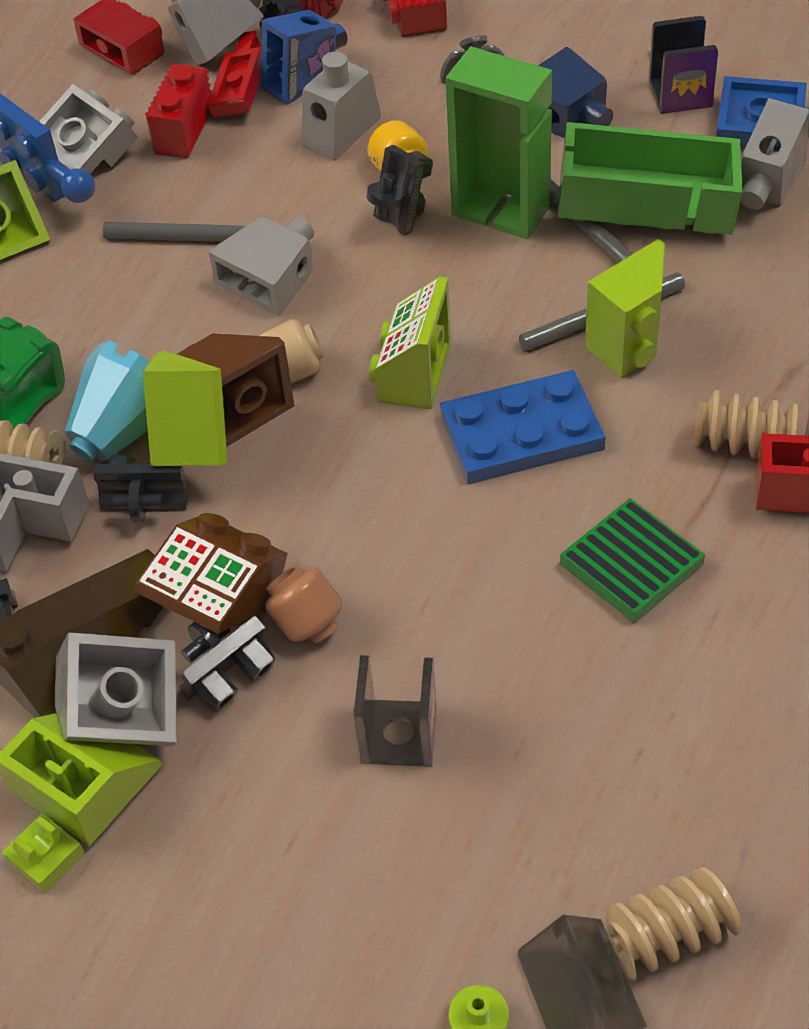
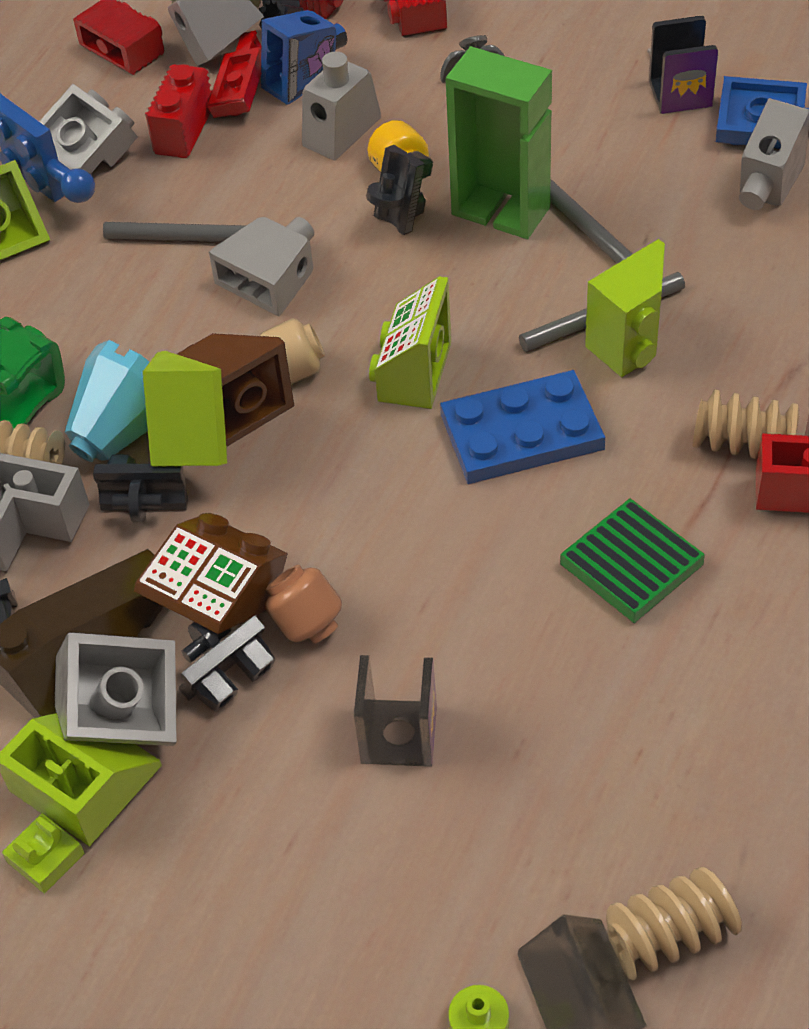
(577, 92): dark blue torso -> none
(650, 178): bright green piece -> none

